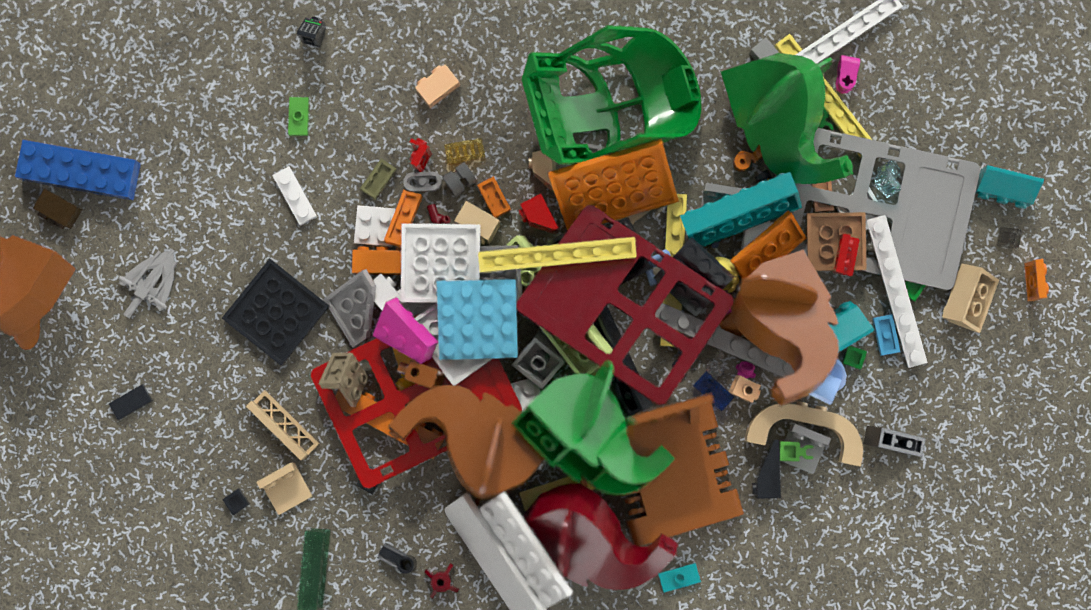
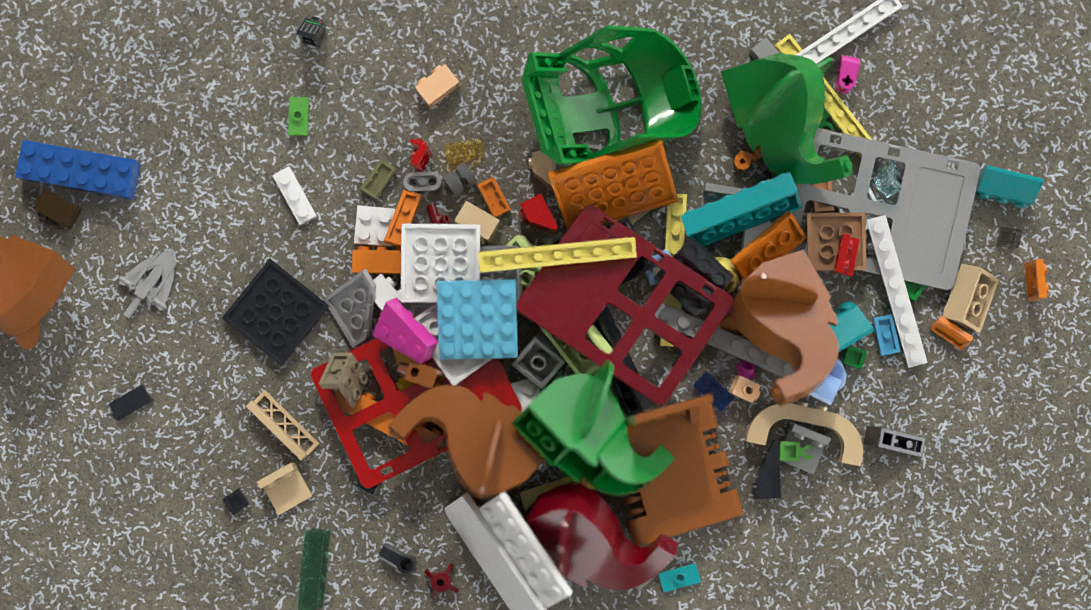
(951, 332): none -> orange plate

